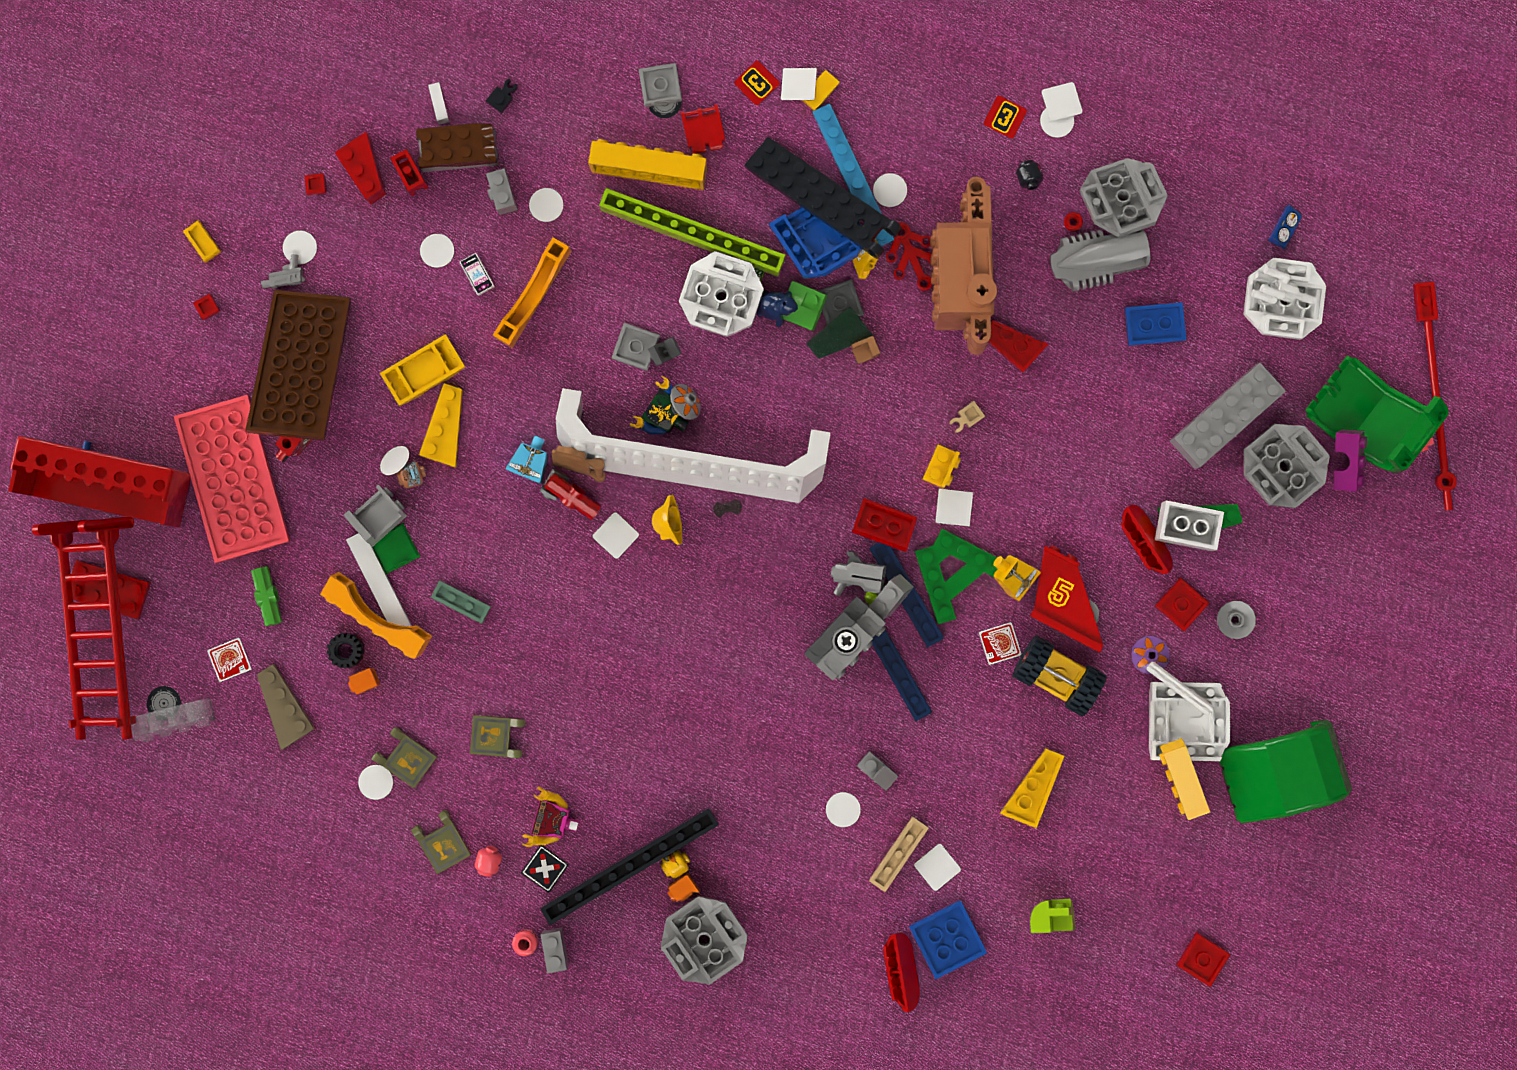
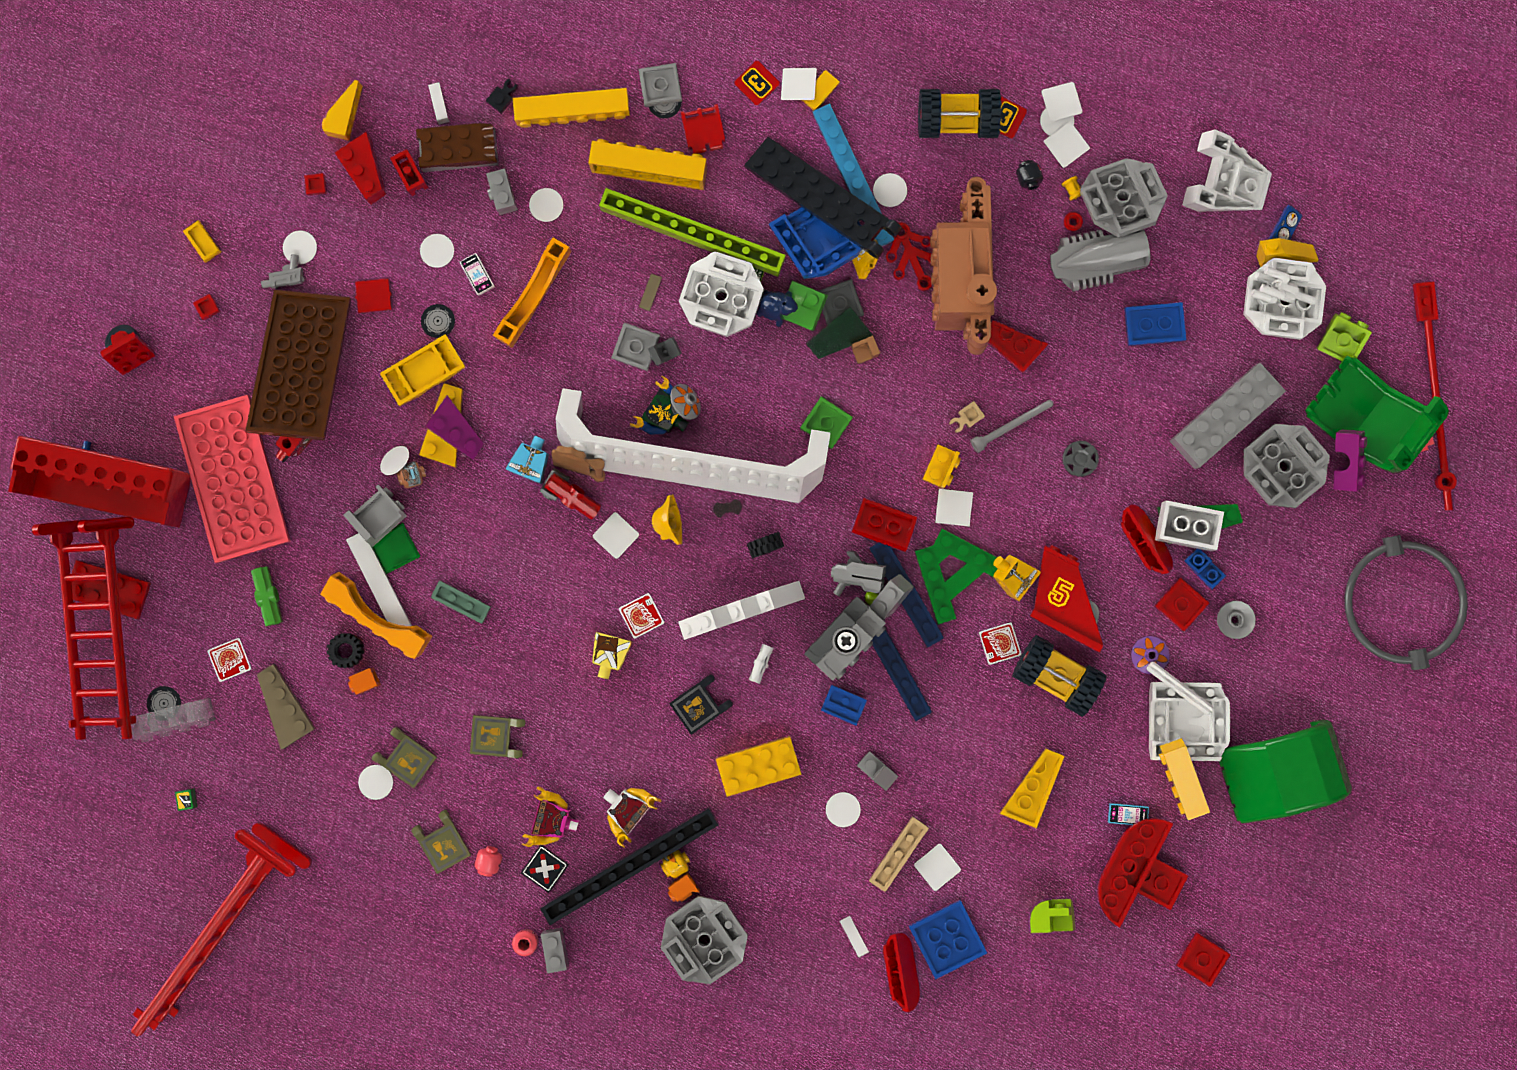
(125, 349): none -> red plate
(186, 799): none -> slope
(260, 862): none -> red piece
(342, 114): none -> yellow slope
(373, 295): none -> red piece
(437, 320): none -> sticker
(454, 429): none -> magenta wing
(571, 107): none -> yellow brick
(609, 653): none -> torso
(627, 810): none -> torso
(641, 615): none -> sticker
(650, 292): none -> dark tan window
(697, 706): none -> black flag
(741, 609): none -> white arch
(758, 766): none -> yellow brick
(761, 663): none -> white pin
(765, 545): none -> black tyre
(827, 418): none -> bright green tile
(843, 705): none -> blue plate
(854, 936): none -> white piece
(959, 113): none -> plate
(979, 443): none -> light grey piece
(1066, 144): none -> white sticker
(1072, 188): none -> yellow bush
(1080, 458): none -> dark grey wheel
(1126, 813): none -> tile
(1136, 870): none -> red plate
(1205, 569): none -> blue slope
(1233, 179): none -> white wedge
(1285, 249): none -> yellow slope
(1344, 337): none -> lime plate
(1418, 657): none -> dark grey piece

